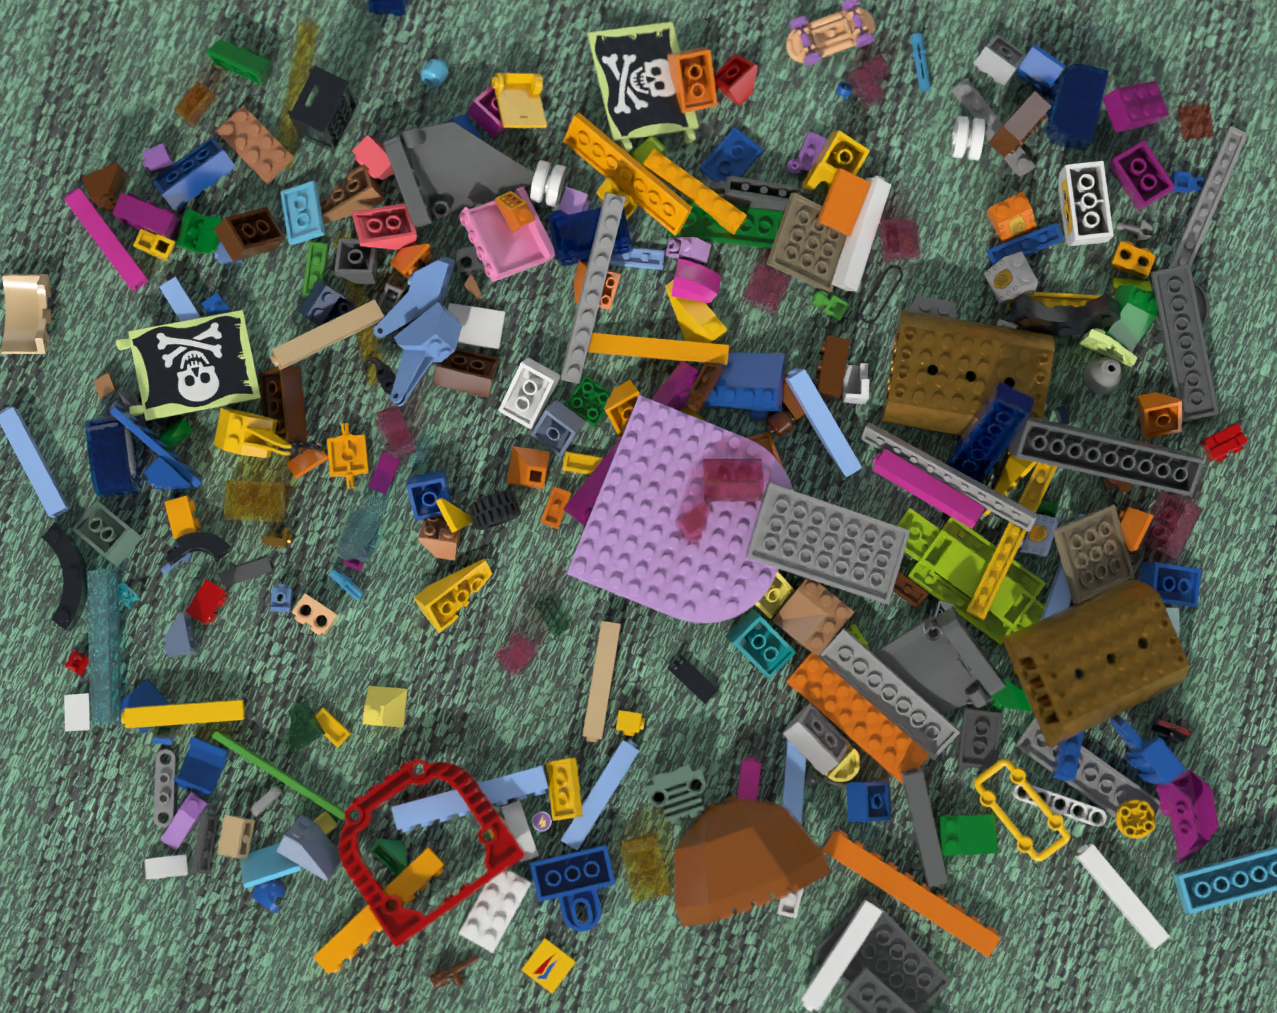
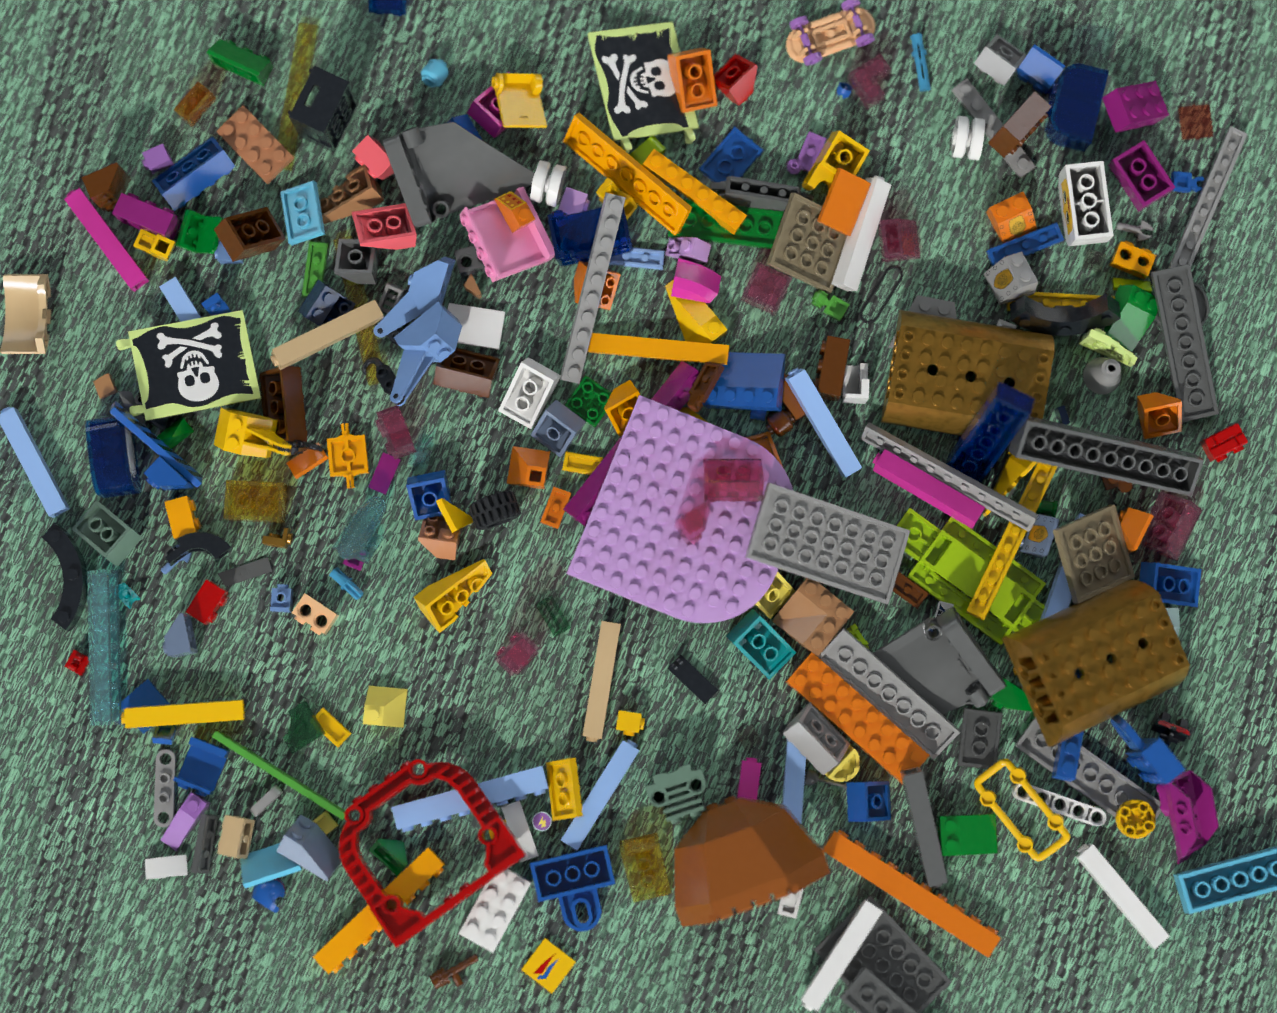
(77, 712): white sticker -> none
(411, 258): orange slope -> none

